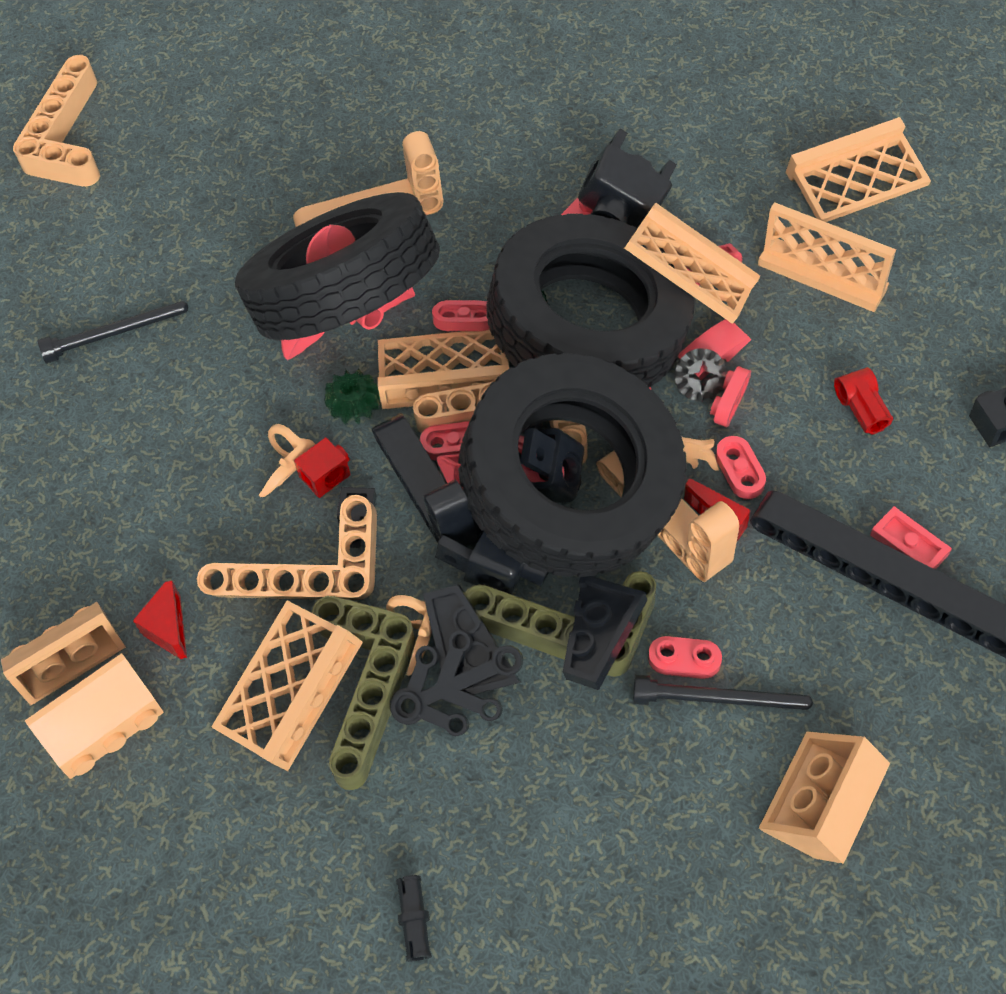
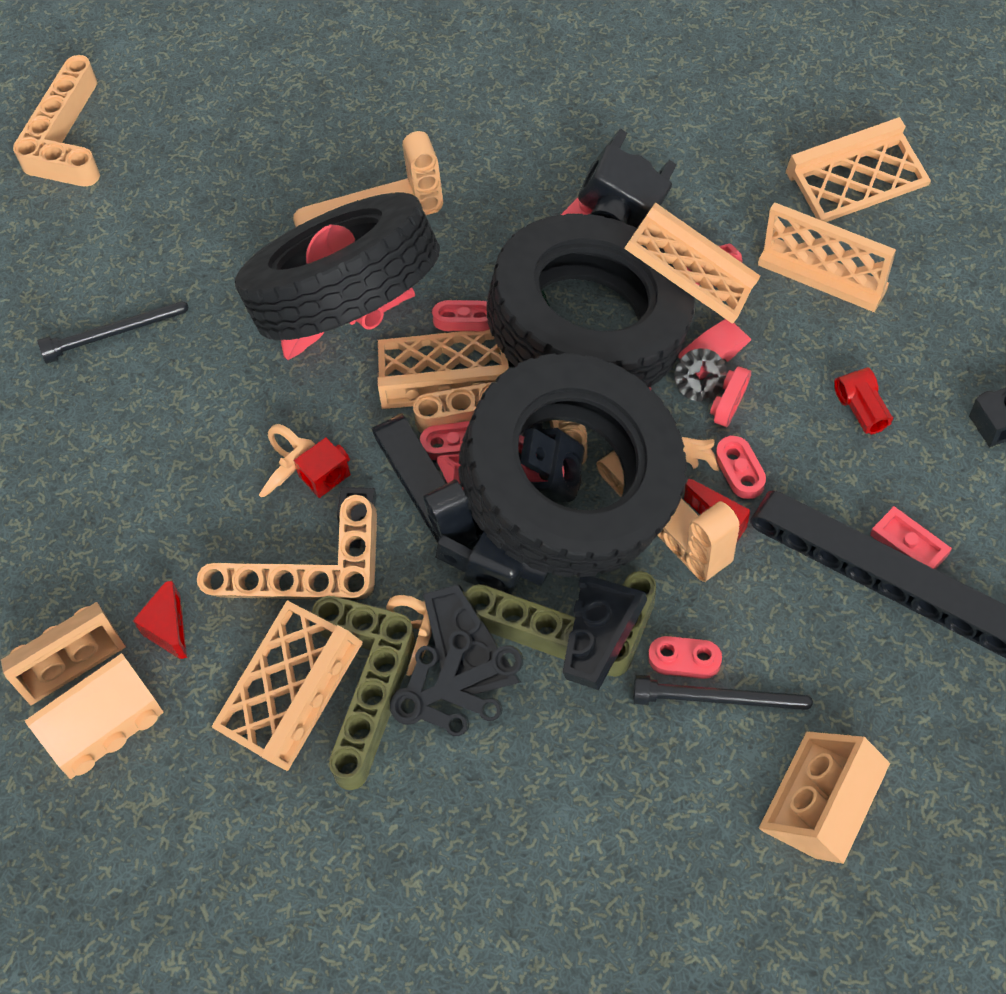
(352, 396): clear green gear -> none
(413, 918): black pin -> none

